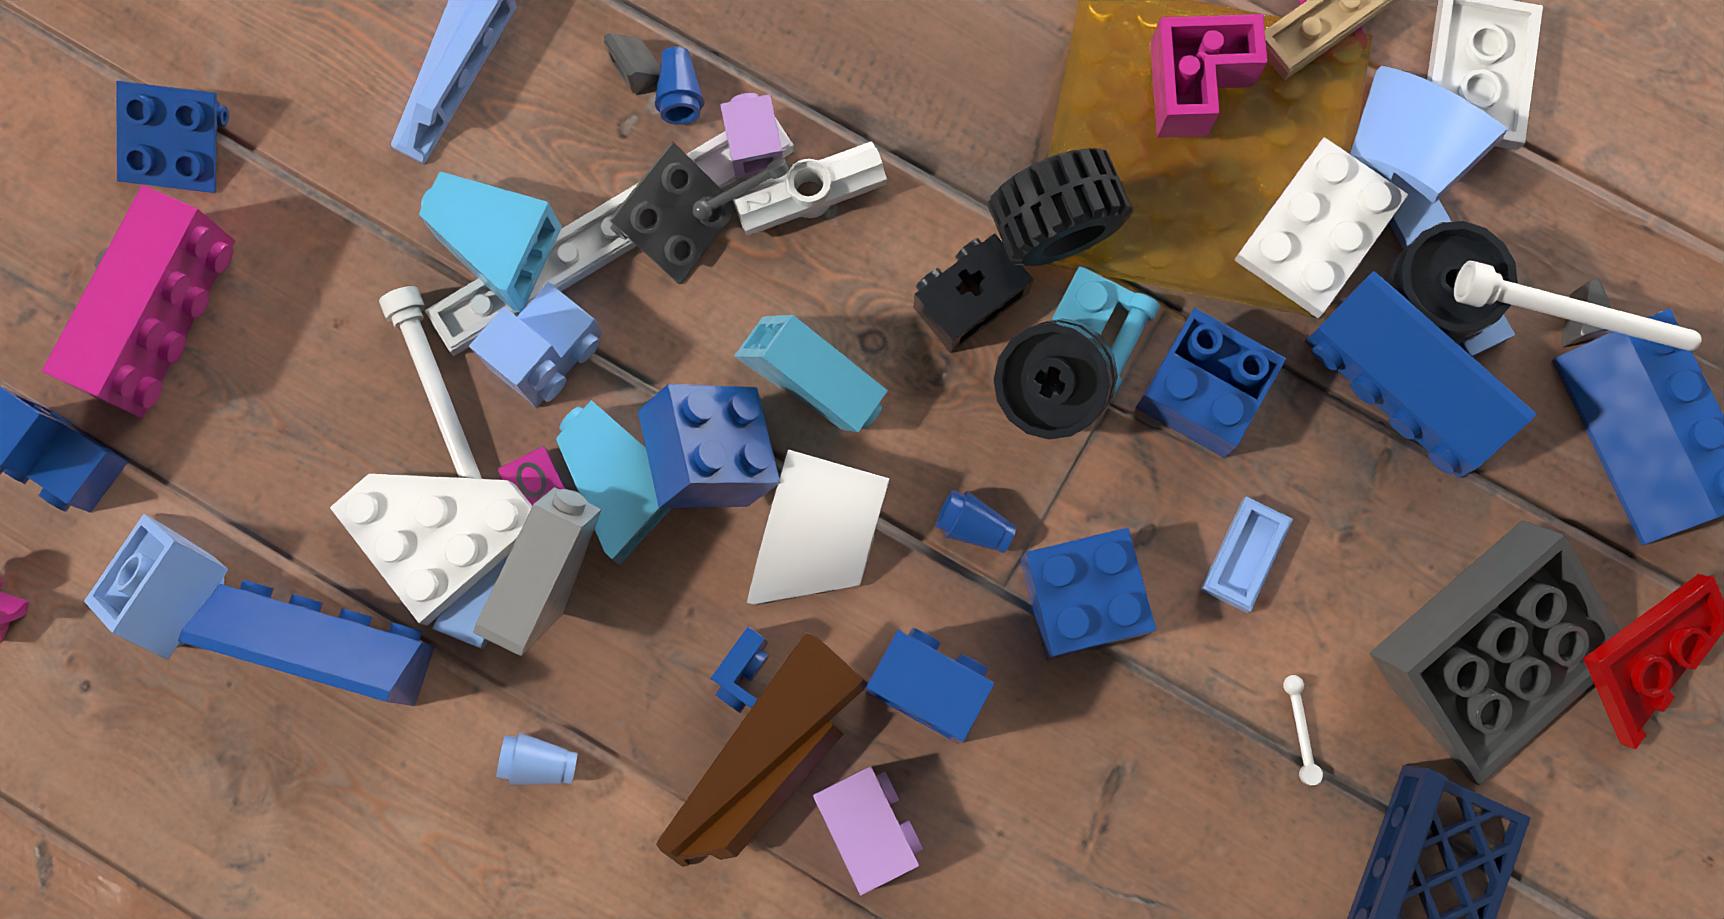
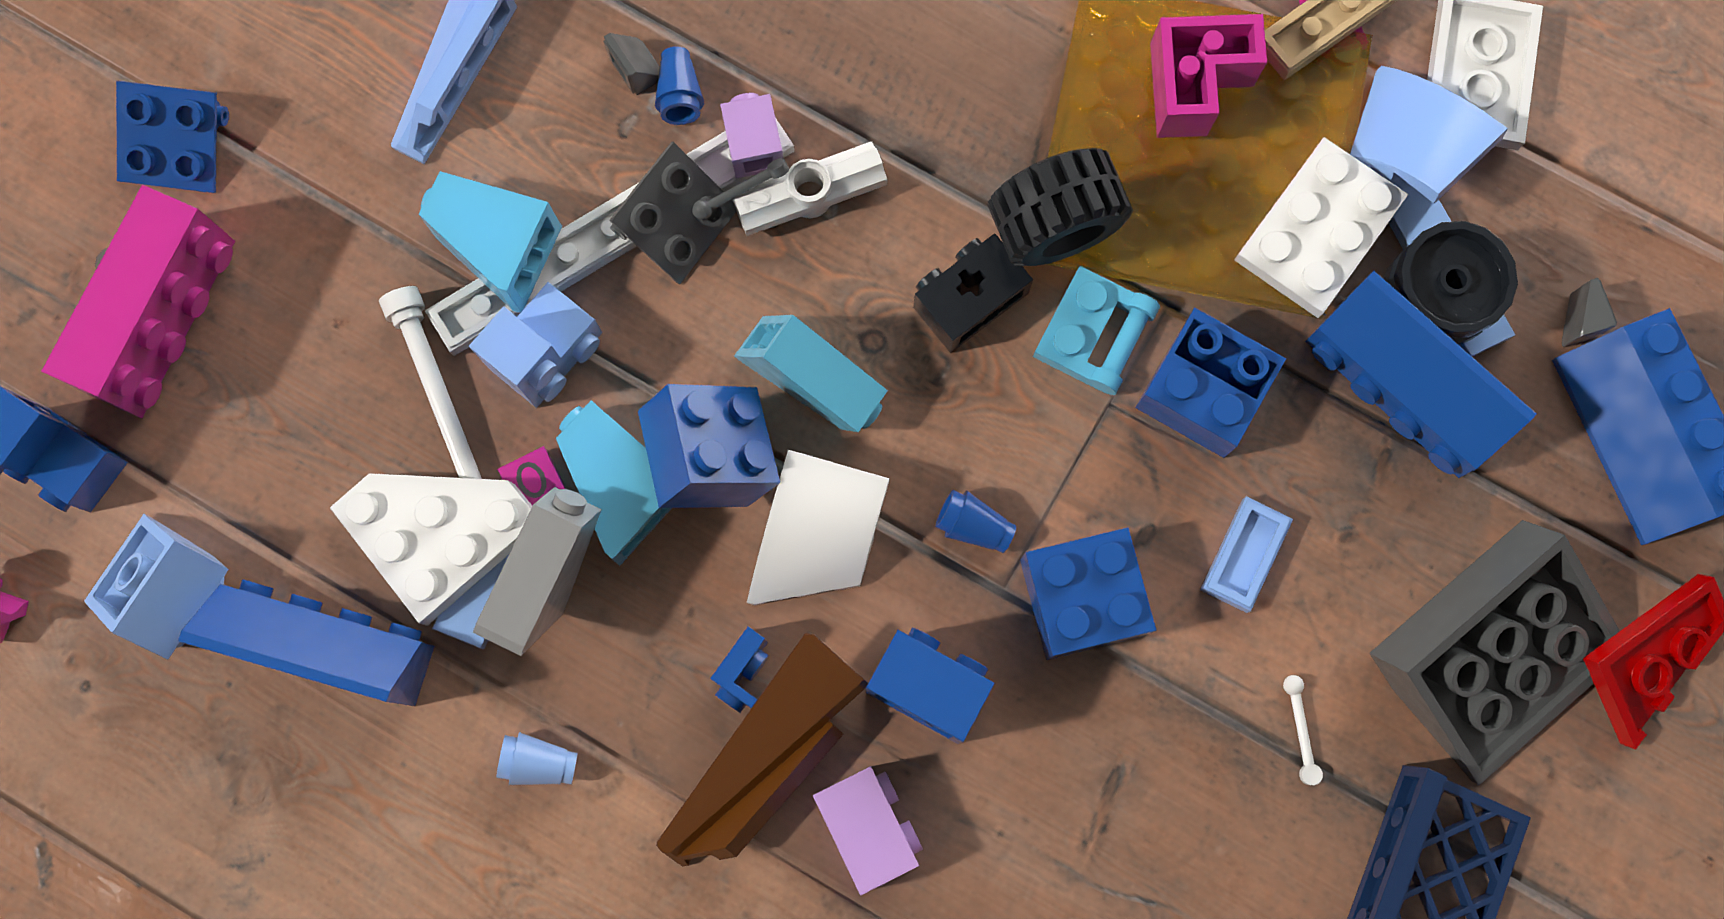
(1025, 383): black wheel -> none
(1481, 285): white piece -> none

